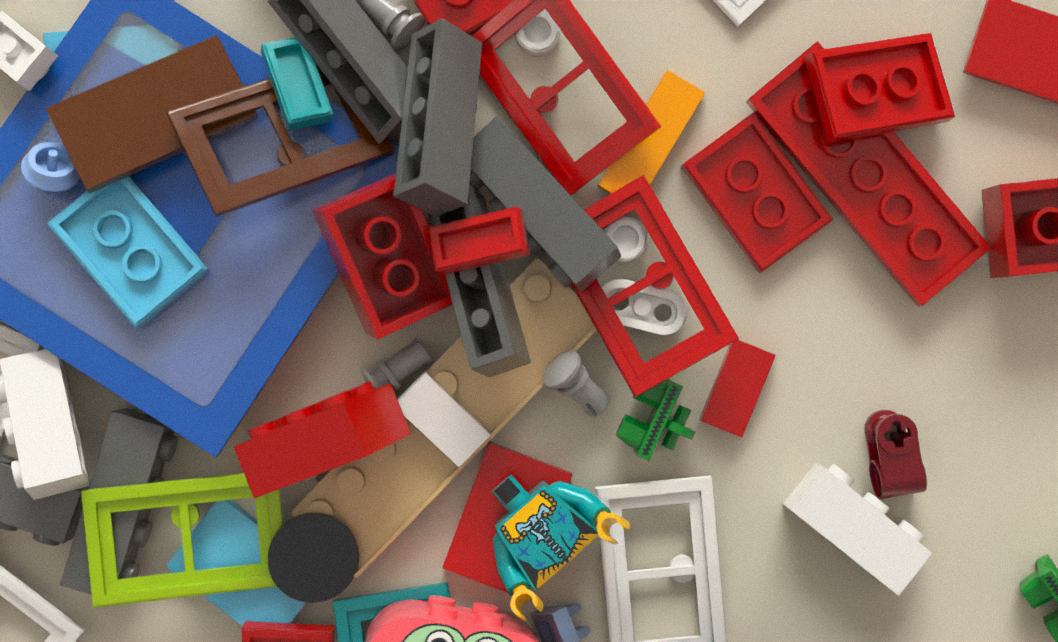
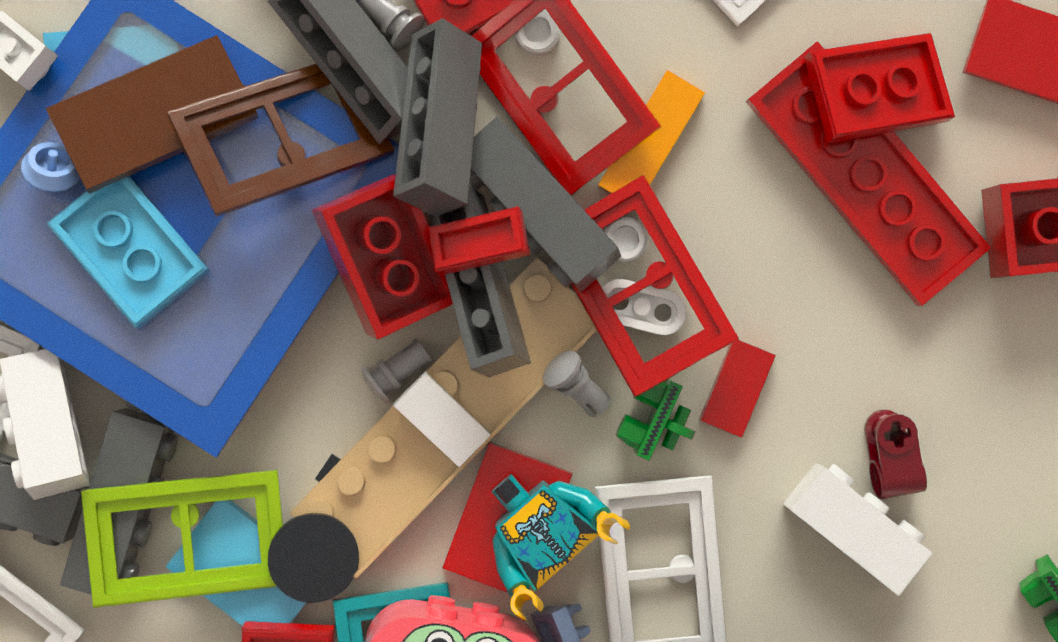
(296, 84): teal tile -> none
(321, 437): red brick -> none
(756, 192): red tile -> none

